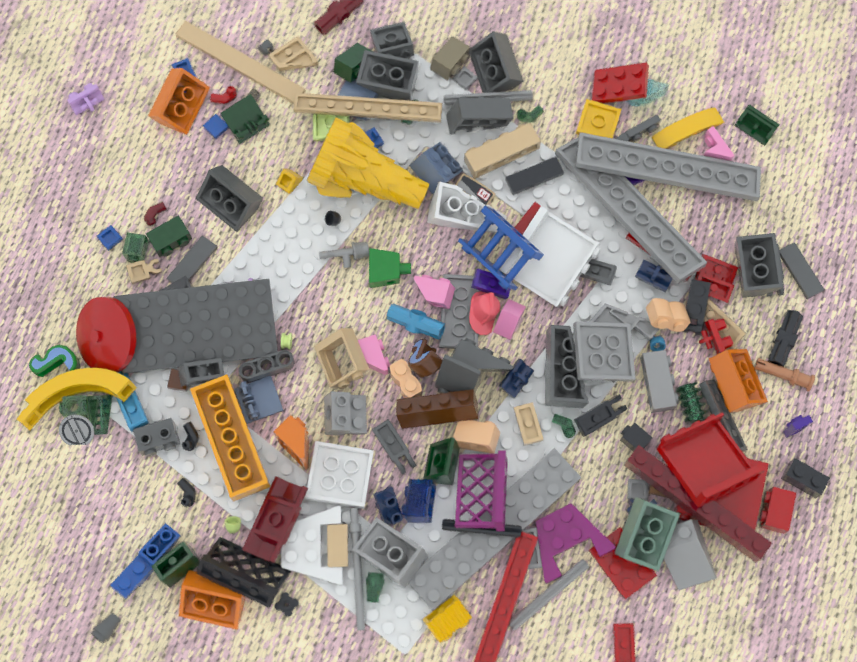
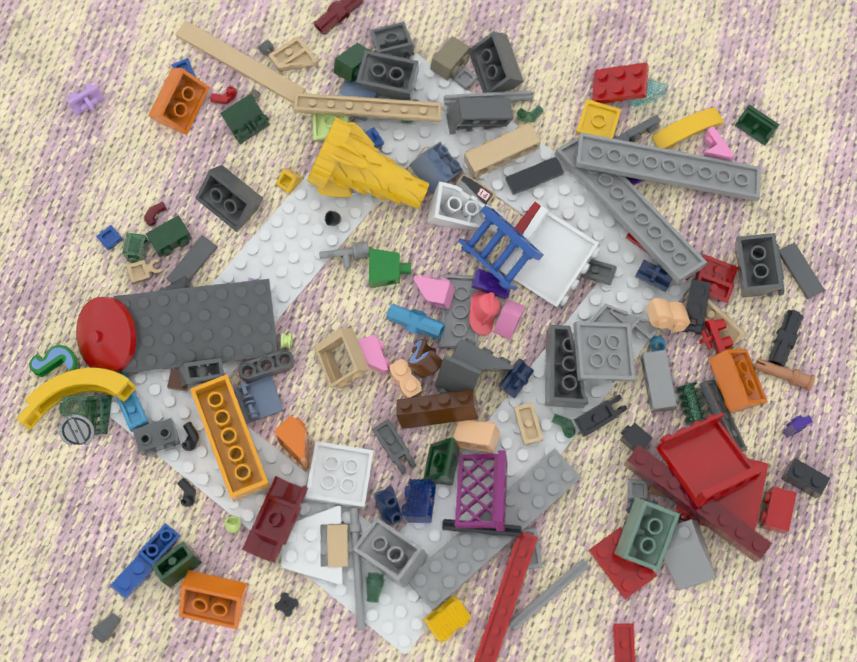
(215, 126): blue tile -> none
(239, 580): black fence -> none
(345, 414): light grey brick -> none
(563, 531): magenta wing -> none

